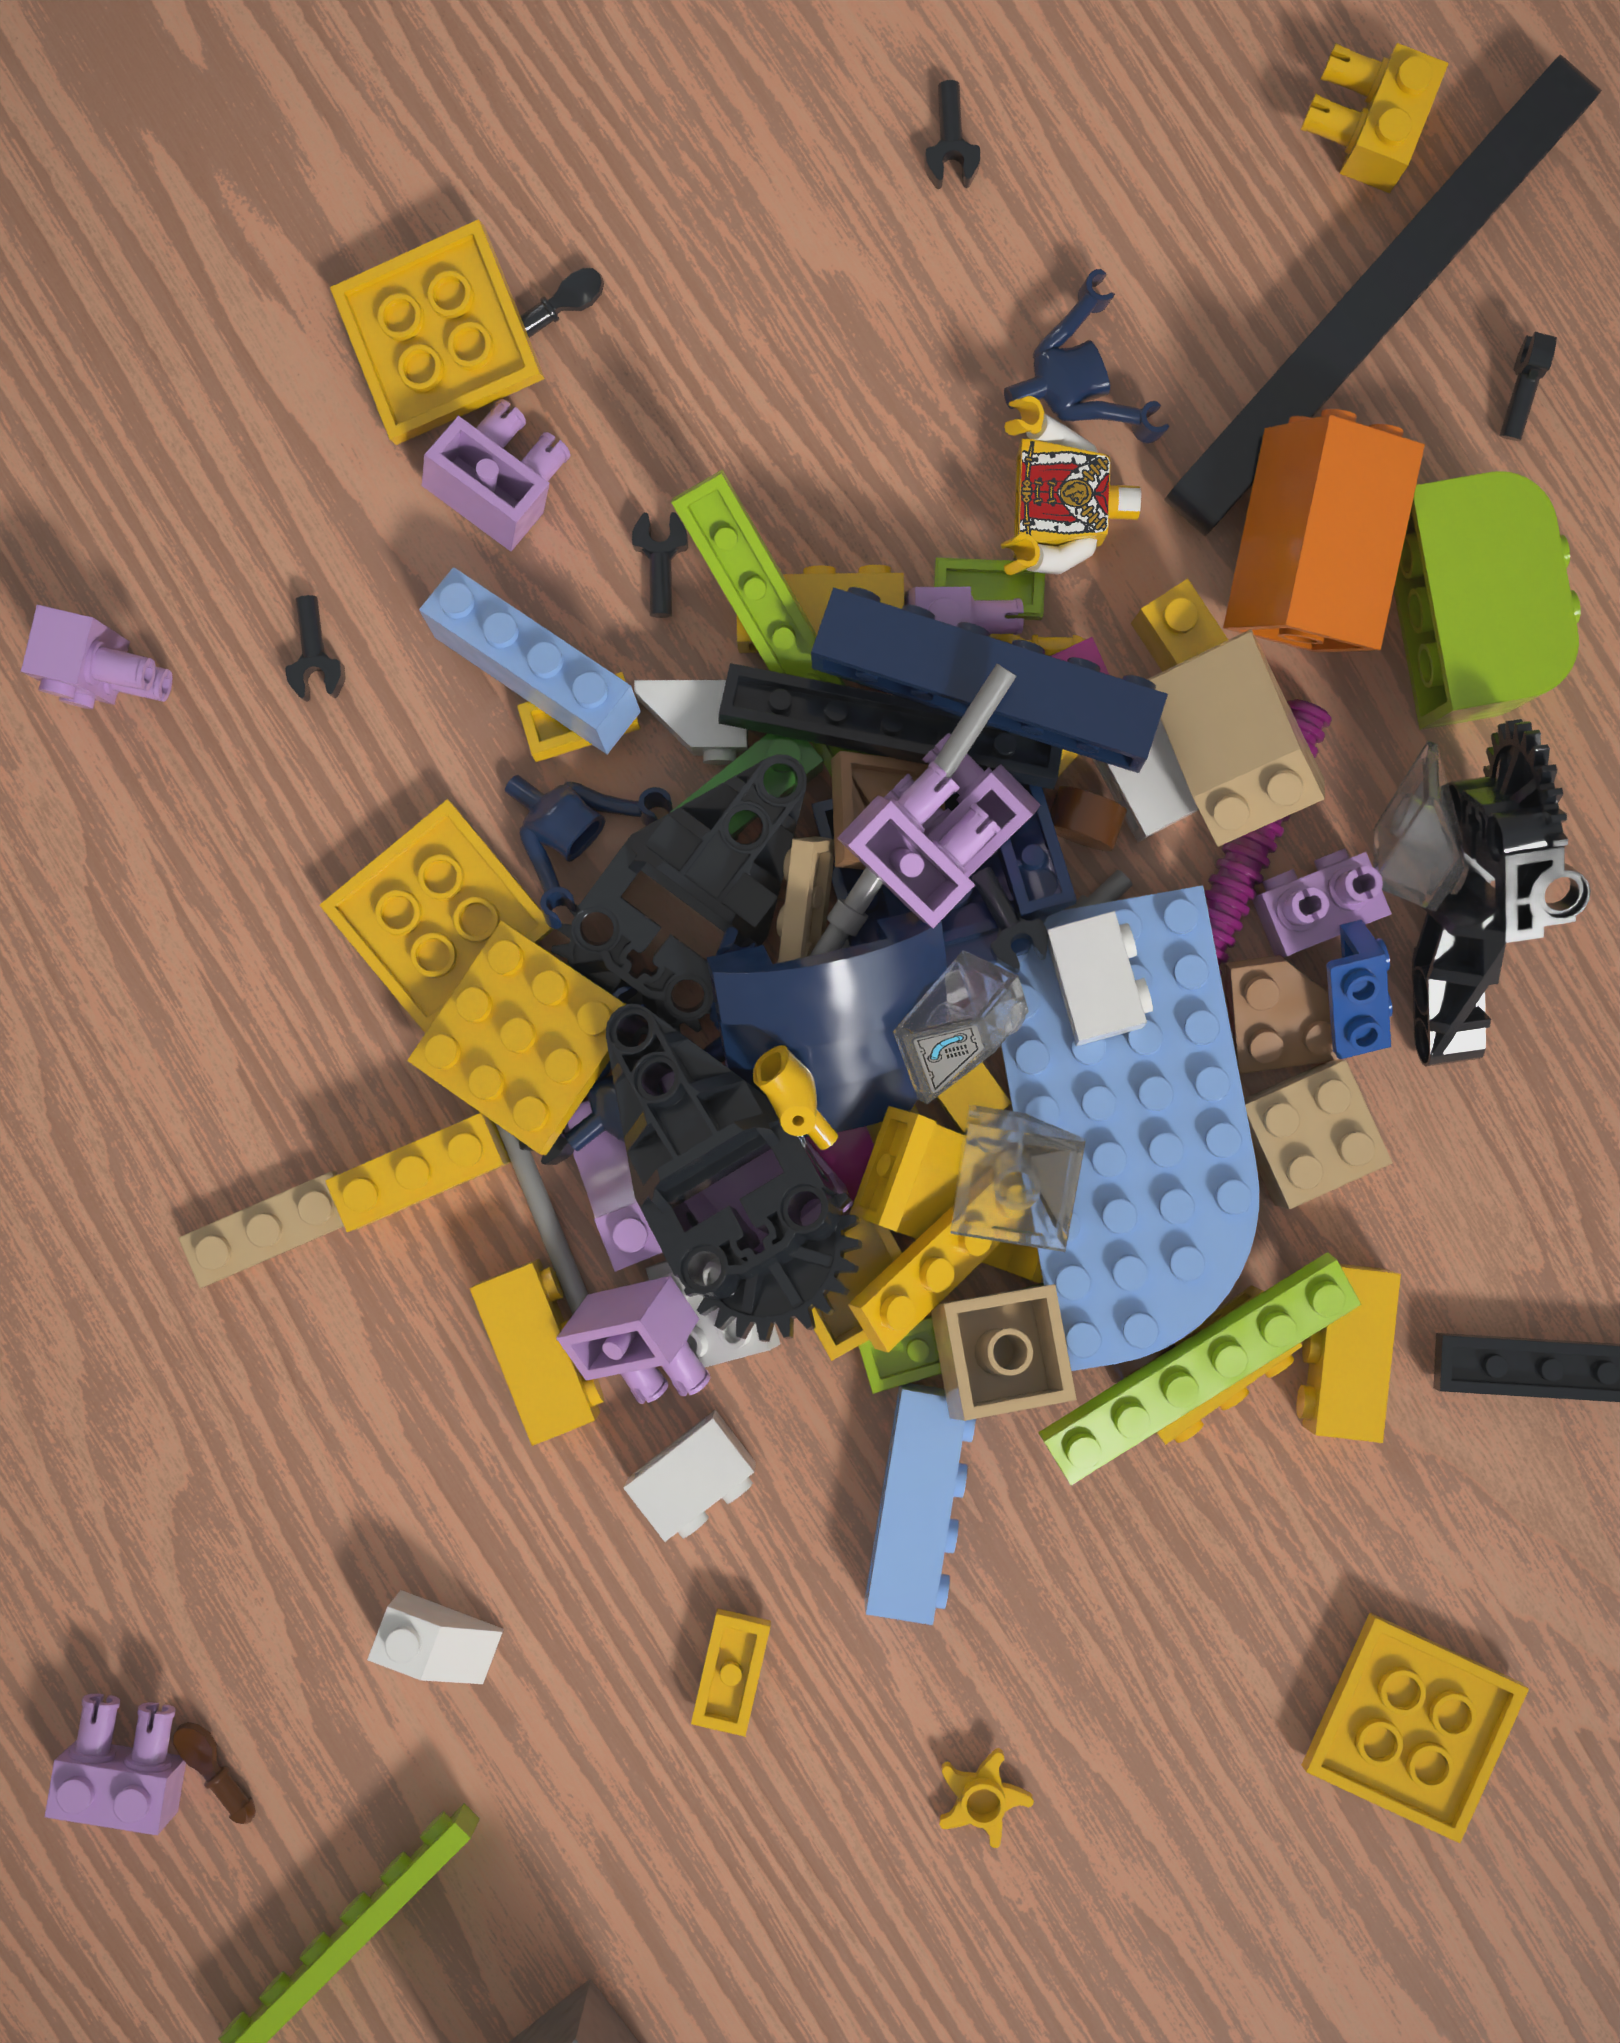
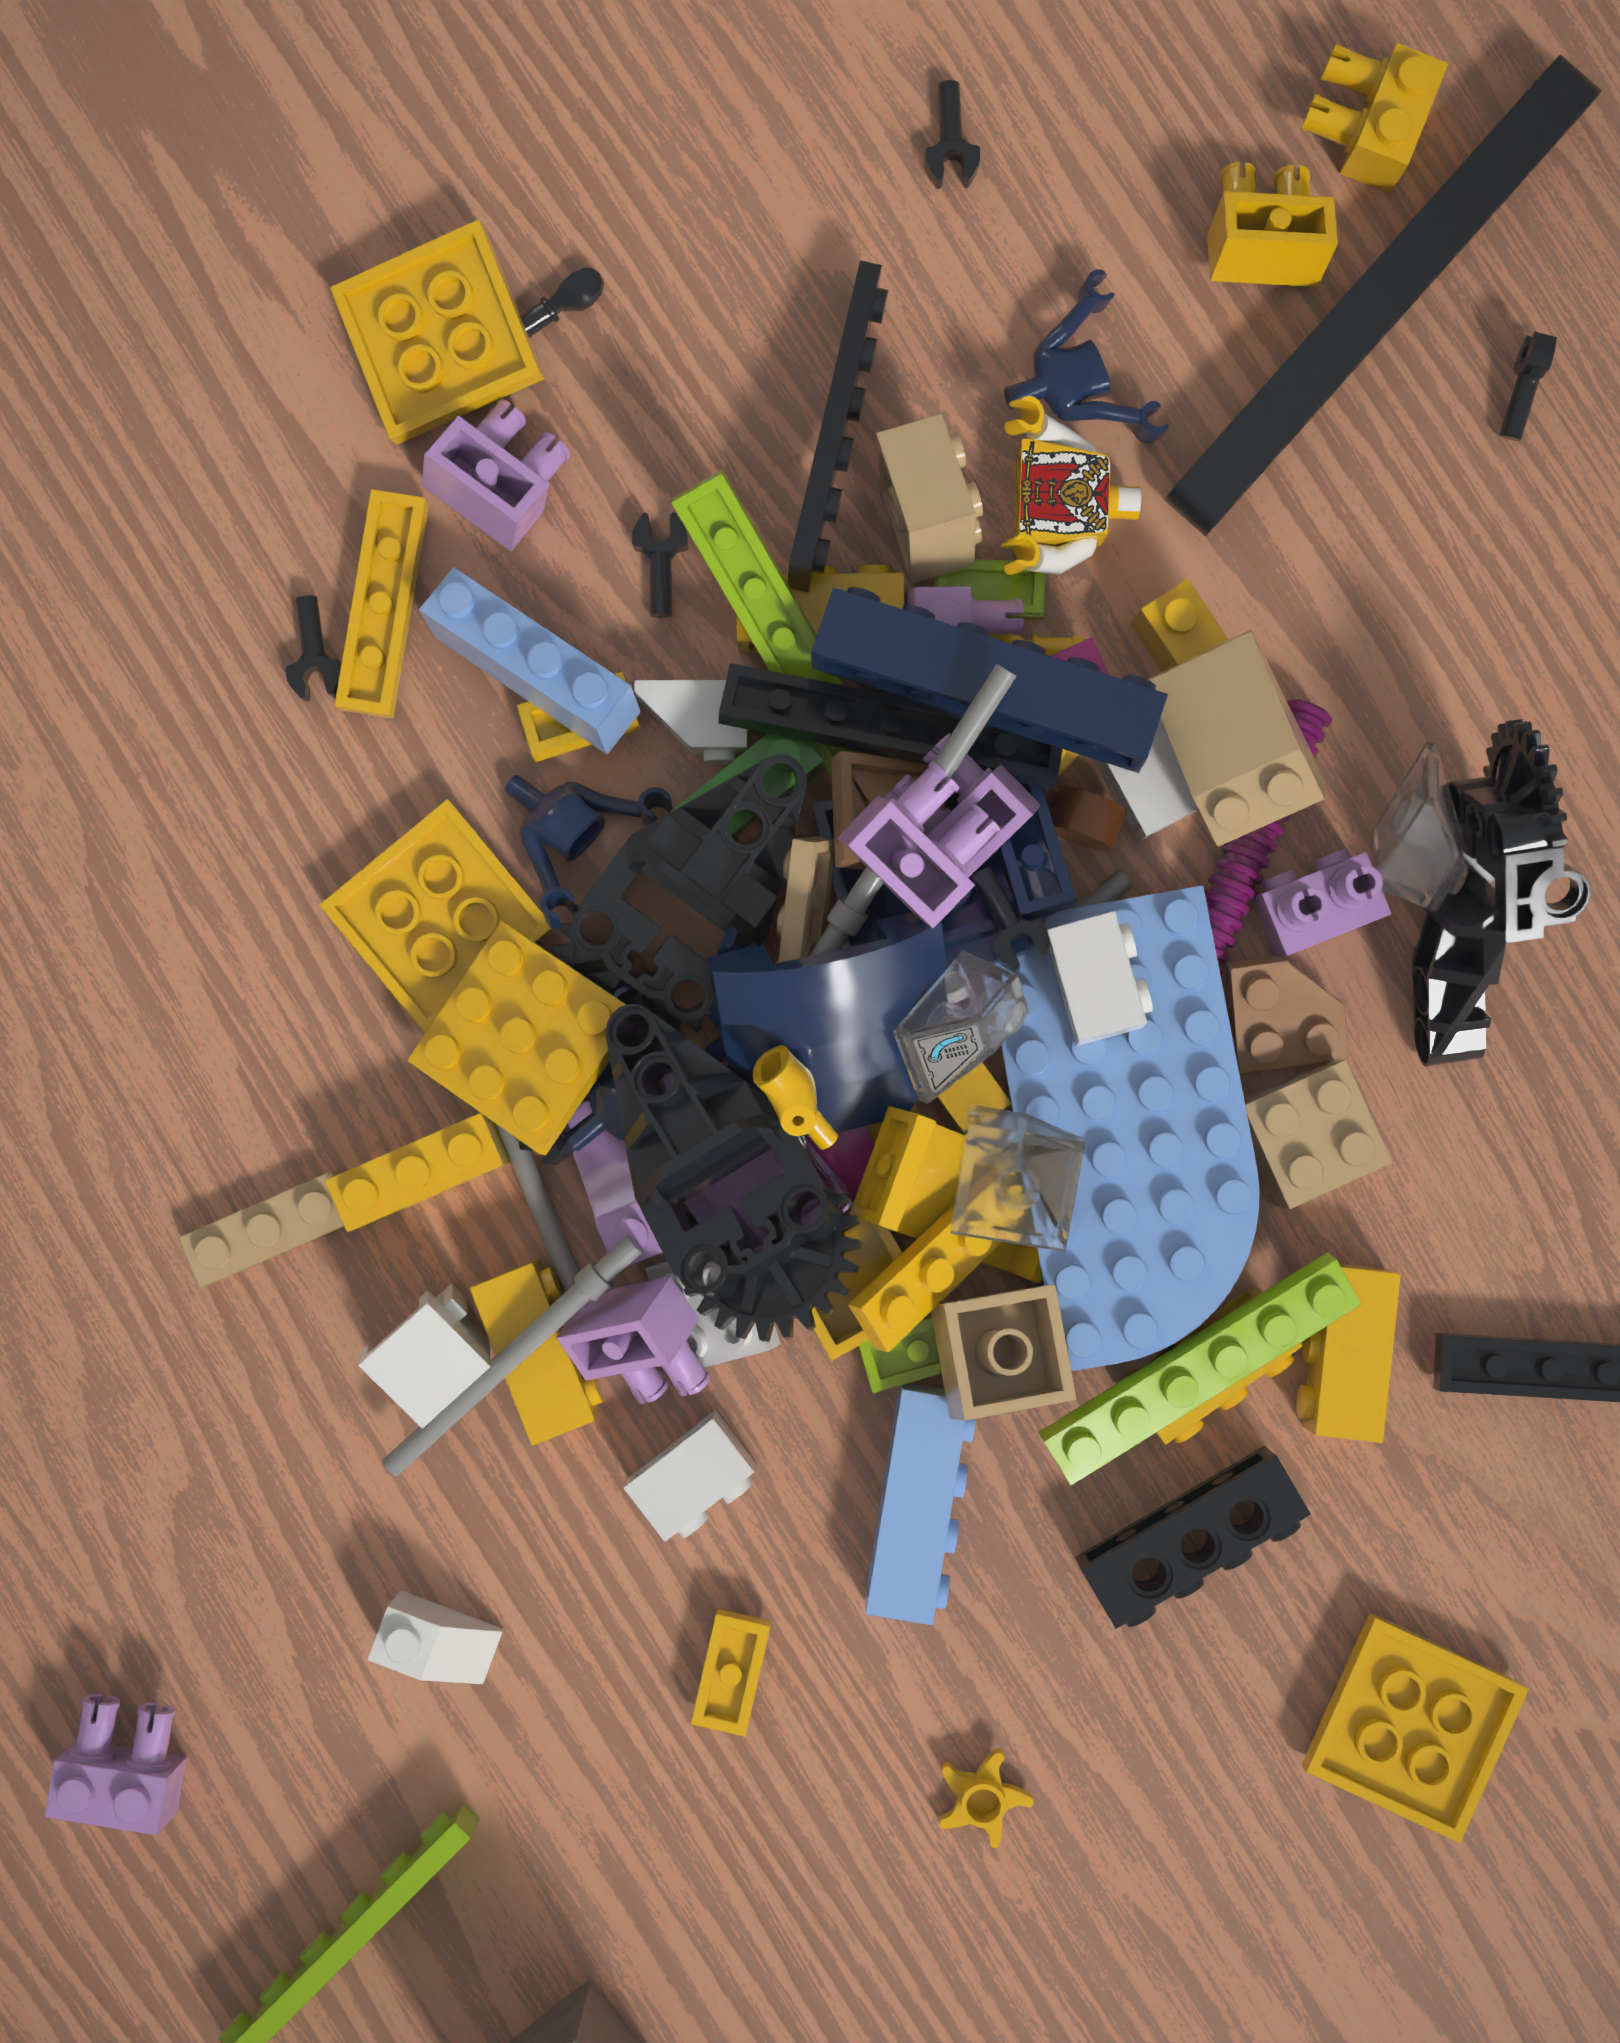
(88, 661): lavender brick -> none
(200, 1752): reddish brown piece -> none
(382, 603): none -> yellow plate
(429, 1356): none -> white plate
(590, 1284): none -> light grey bar
(833, 448): none -> black plate
(928, 498): none -> tan brick
(1206, 1507): none -> black brick
(1271, 236): none -> yellow brick
(1324, 533): orange brick -> none
(1359, 993): blue bracket -> none
(1484, 598): lime brick -> none

